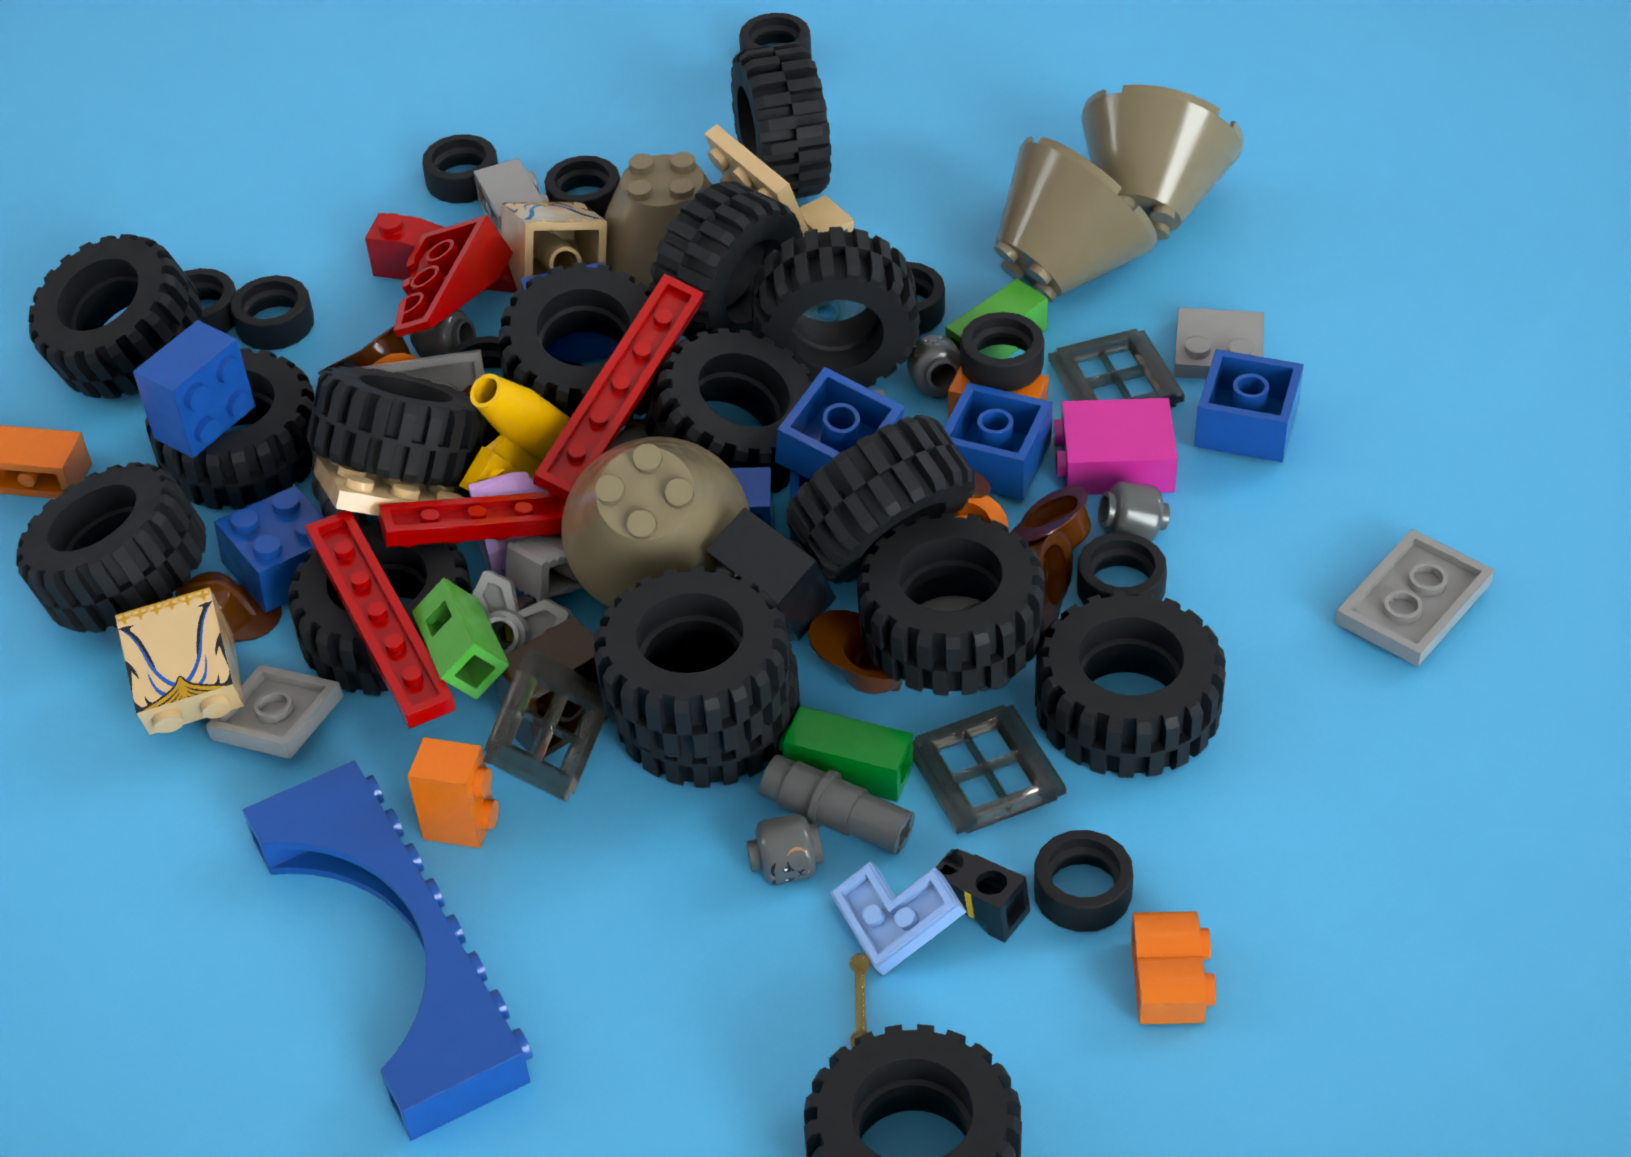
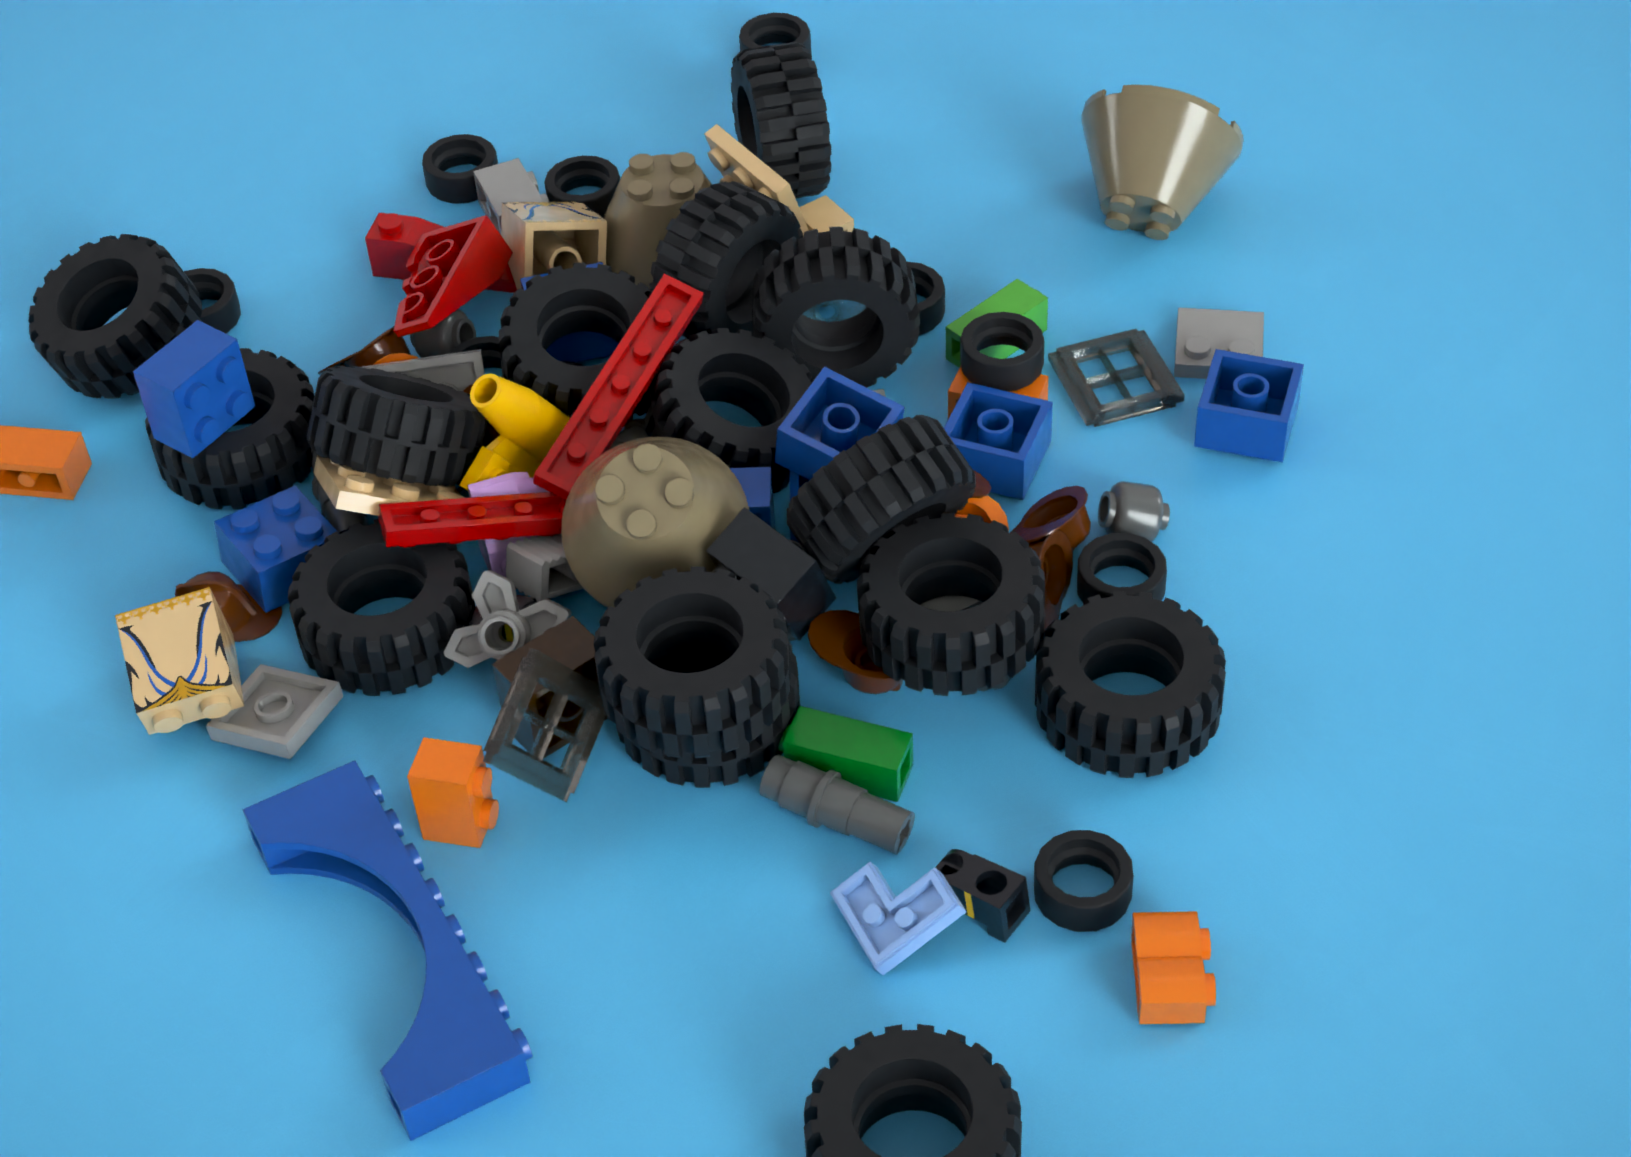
(111, 546): black tyre -> none
(277, 331): black tyre -> none
(380, 619): red plate -> none
(460, 638): bright green brick -> none
(785, 849): dark grey head -> none
(859, 964): clear orange hinge -> none
(934, 364): dark grey head -> none
(1024, 750): clear smoke piece -> none
(1066, 221): dark tan cone -> none
(1116, 443): dark pink brick -> none
(1414, 597): light grey plate -> none

